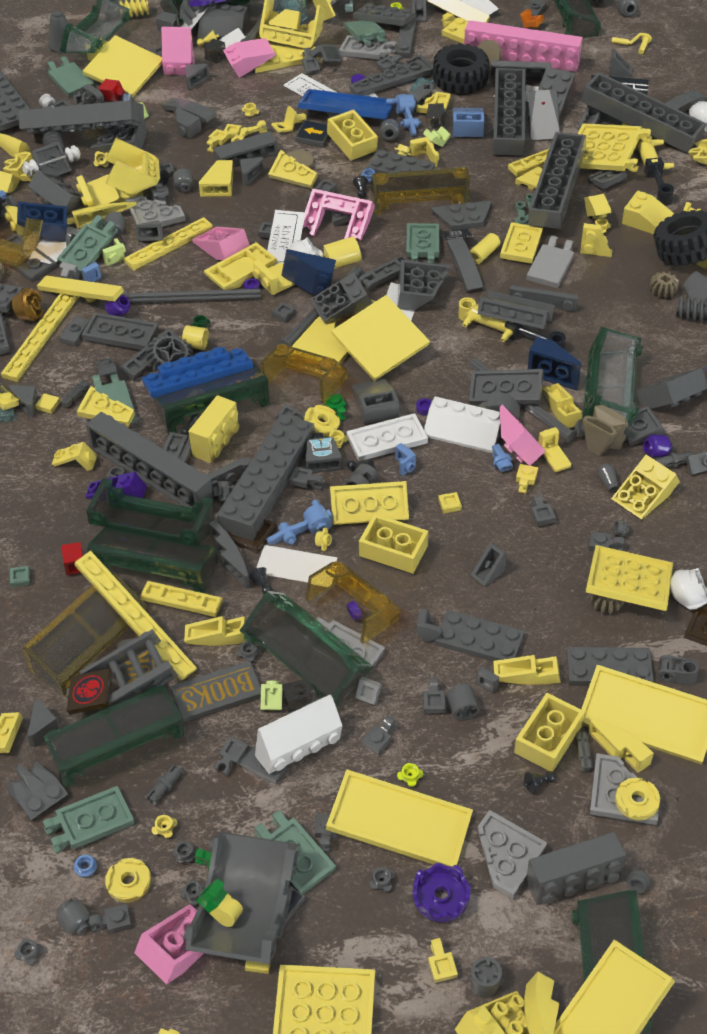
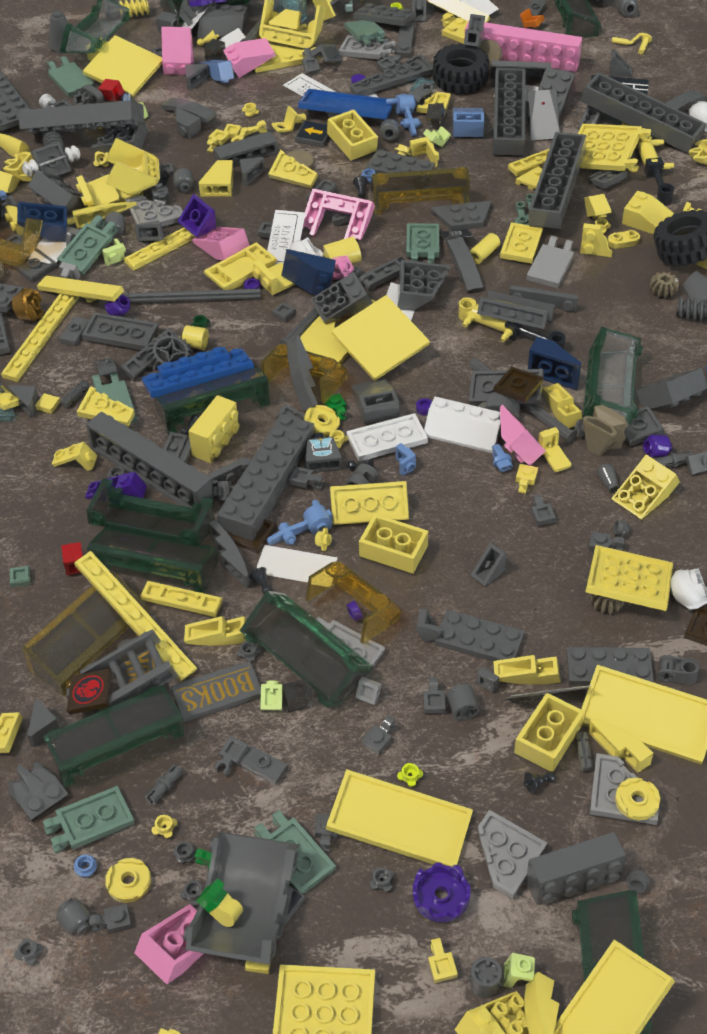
(91, 273): medium blue plate -> none
(198, 217): none -> dark purple slope
(220, 70): none -> medium blue slope
(298, 734): white slope -> none
(299, 369): none -> dark grey slope
(342, 267): none -> bright pink brick
(449, 502): light yellow tile -> none
(475, 30): none -> dark grey brick
(518, 384): none -> dark brown tile
(518, 968): none -> yellowish green bracket
(551, 691): none -> white sticker
(623, 239): none -> light yellow plate

